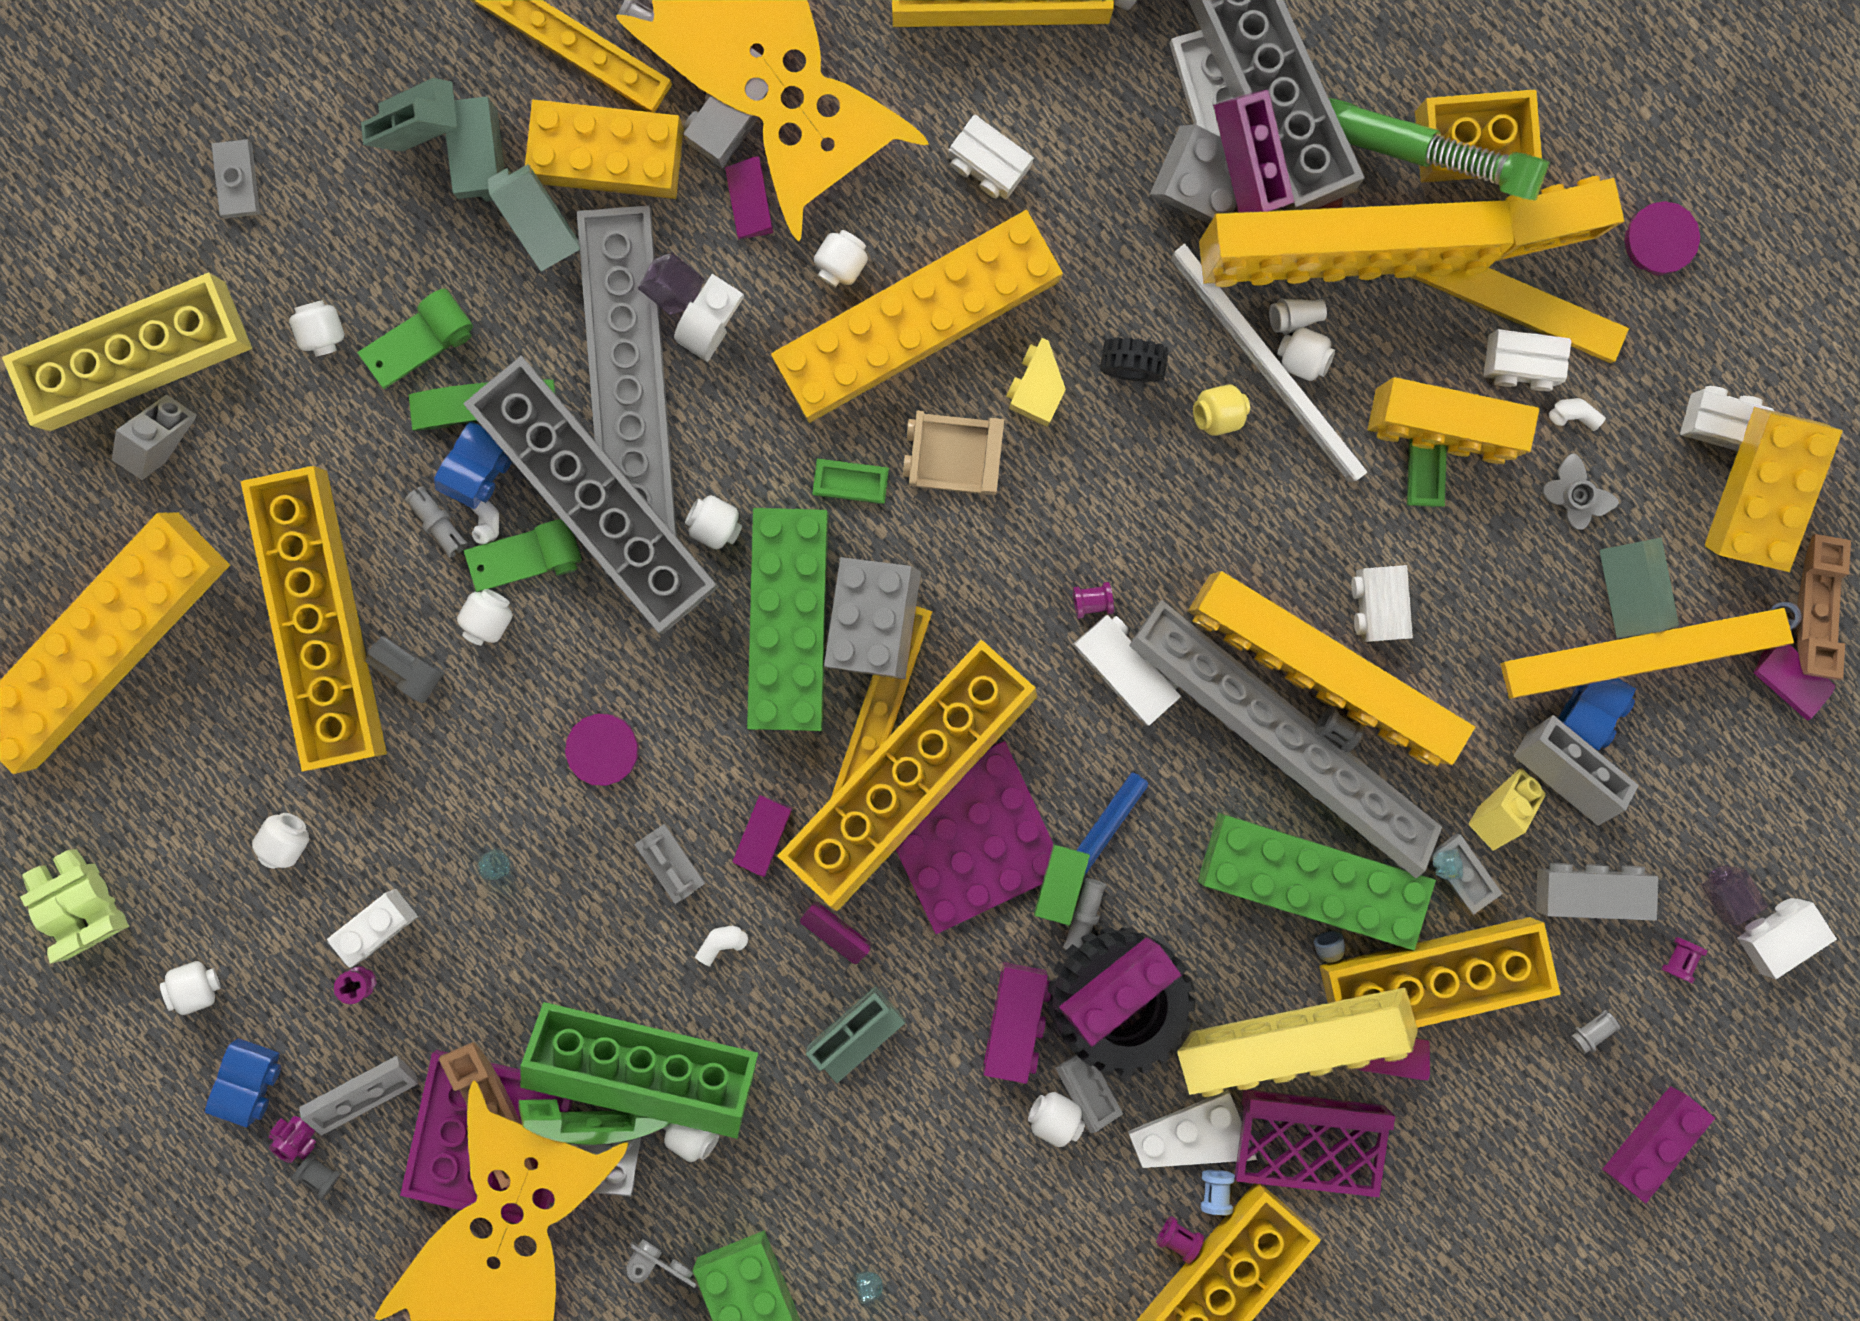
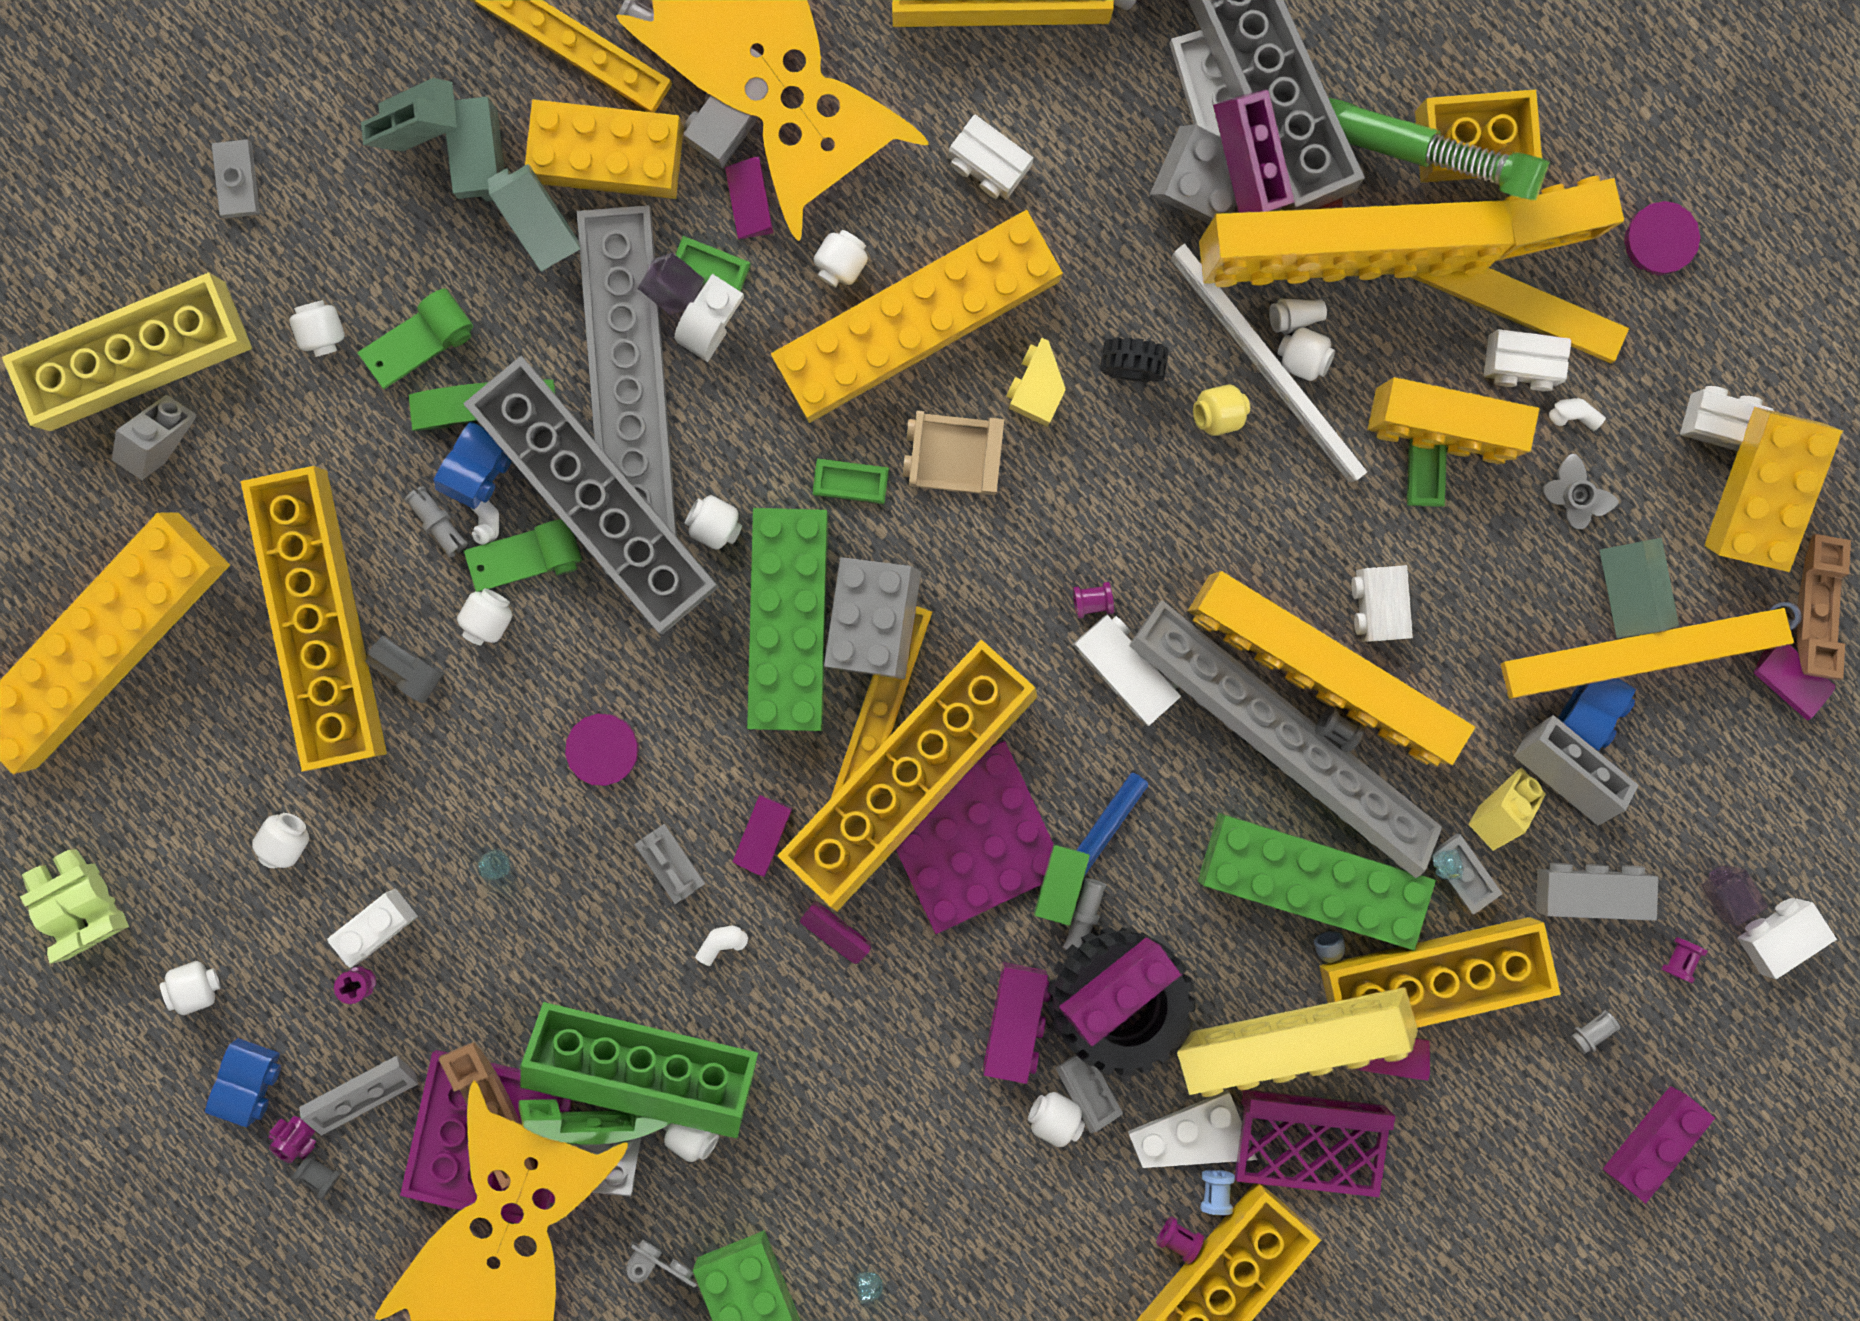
(710, 261): none -> bright green tile
(855, 1035): sand green piece -> none

